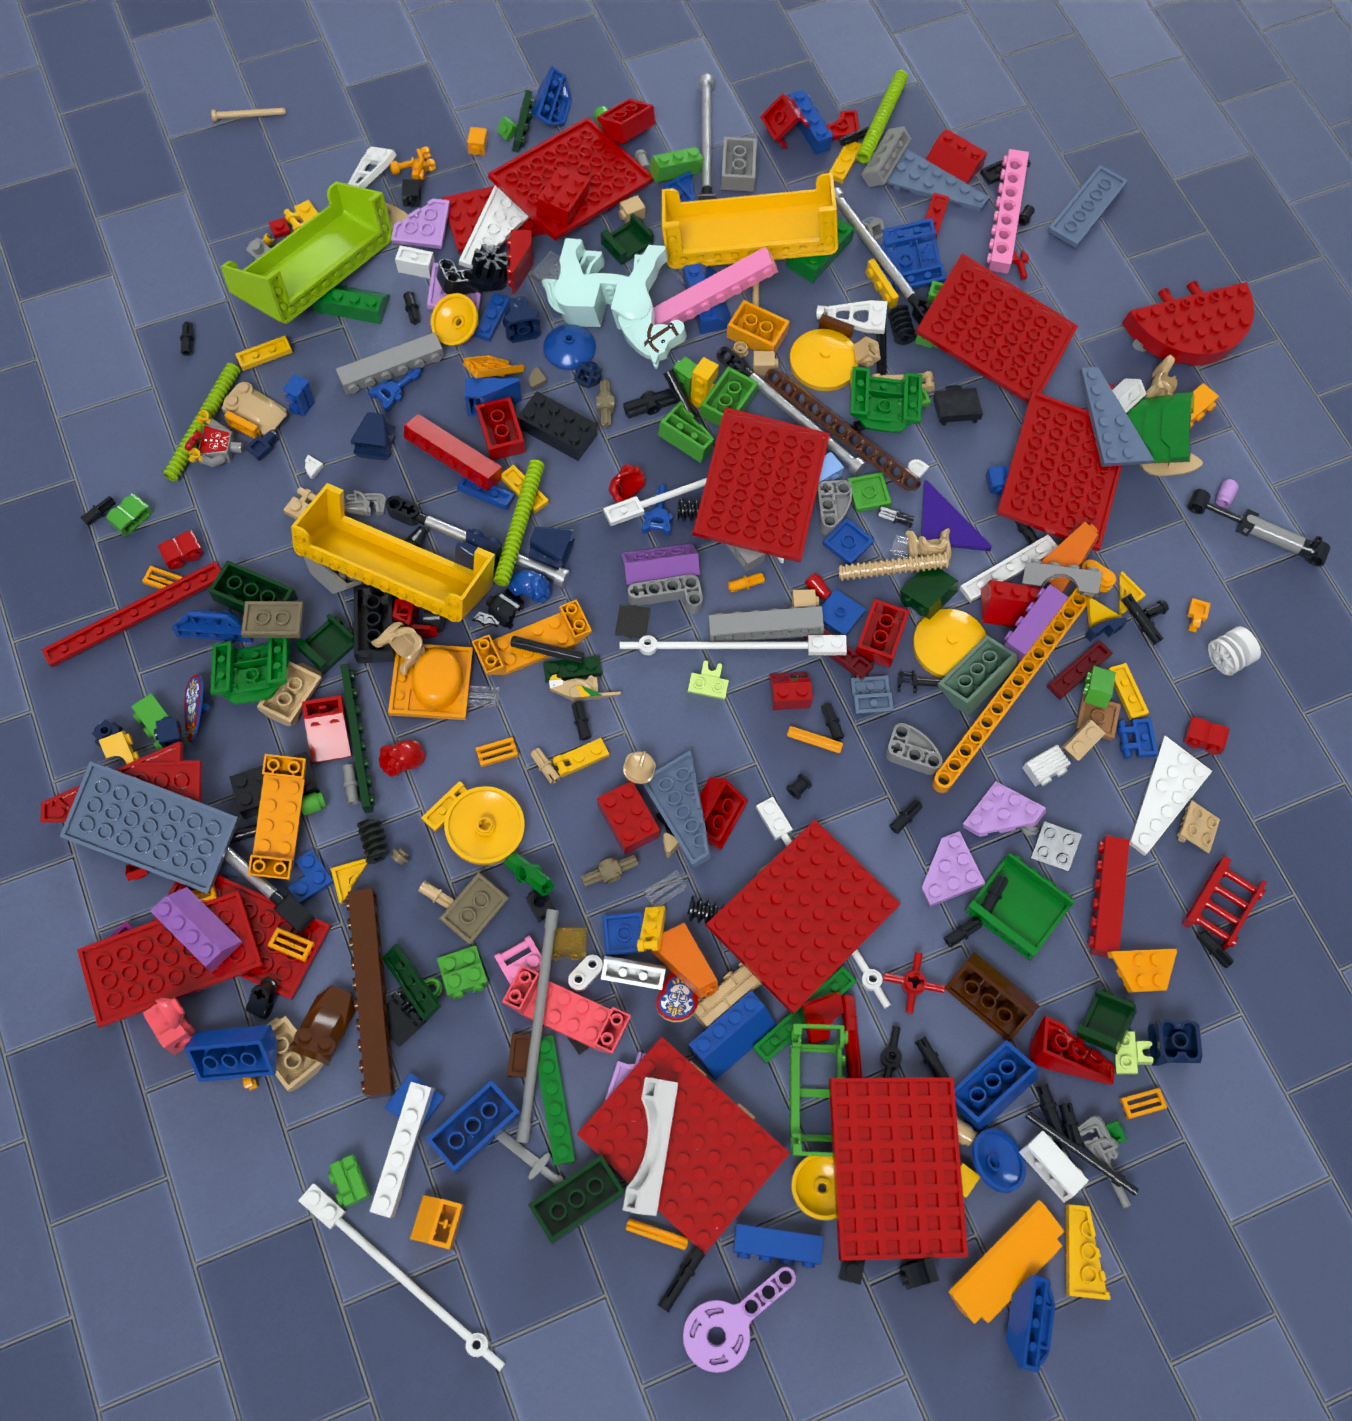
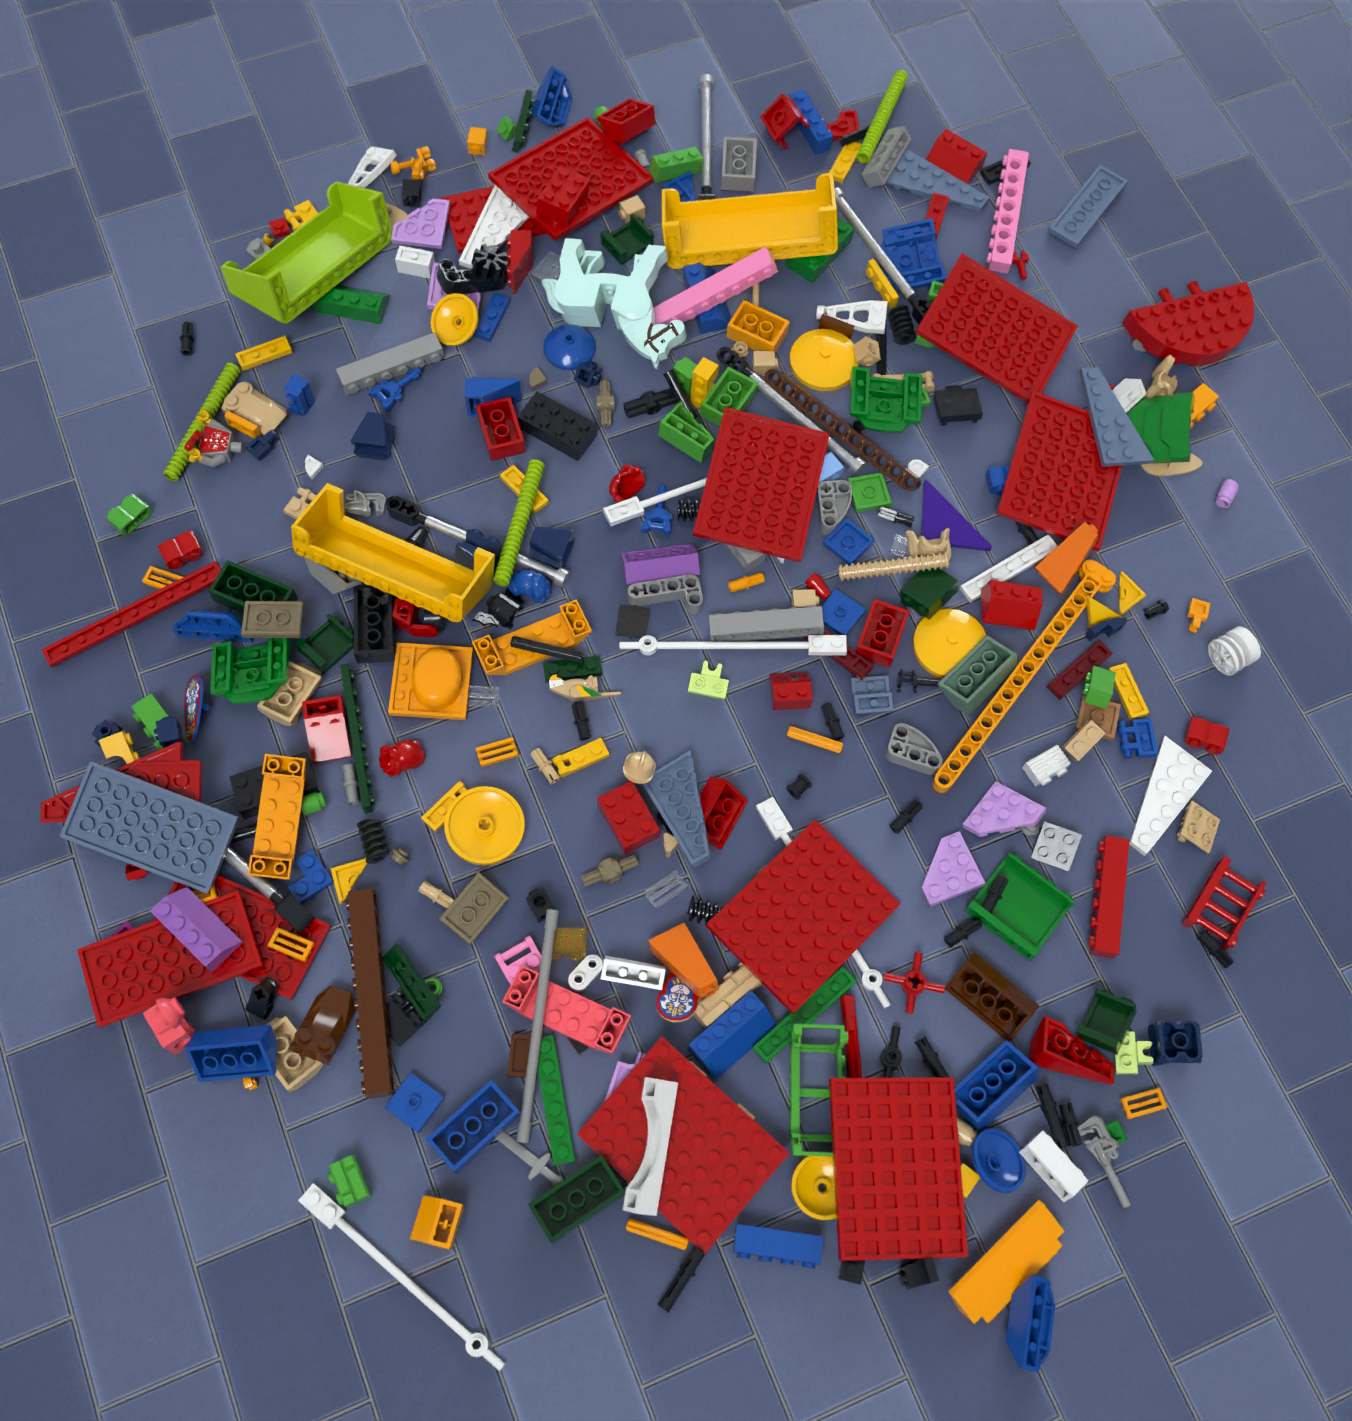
(97, 511): black axle -> none
(246, 113): tan bar -> none
(400, 1152): white arch -> none
(404, 642): tan hair -> none
(411, 307): black axle -> none
(452, 452): brick -> none
(462, 972): bright green plate -> none
(490, 366): light orange wing -> none
(494, 496): blue plate -> none
(521, 320): dark blue piece -> none
(529, 873): green piece -> none
(622, 933): blue plate -> none
(652, 929): yellow plate -> none
(733, 1321): lavender beam -> none
(822, 1012): red tile -> none
(874, 226): light grey brick -> none
(1024, 217): black pin -> none
(1035, 622): medium lavender slope -> none
(1040, 574): light grey arch -> none
(1083, 1264): yellow wing -> none
(1116, 1177): black bar -> none
(1142, 619): black pin -> none
(1144, 968): light orange wing -> none
(1314, 551): black piece -> none

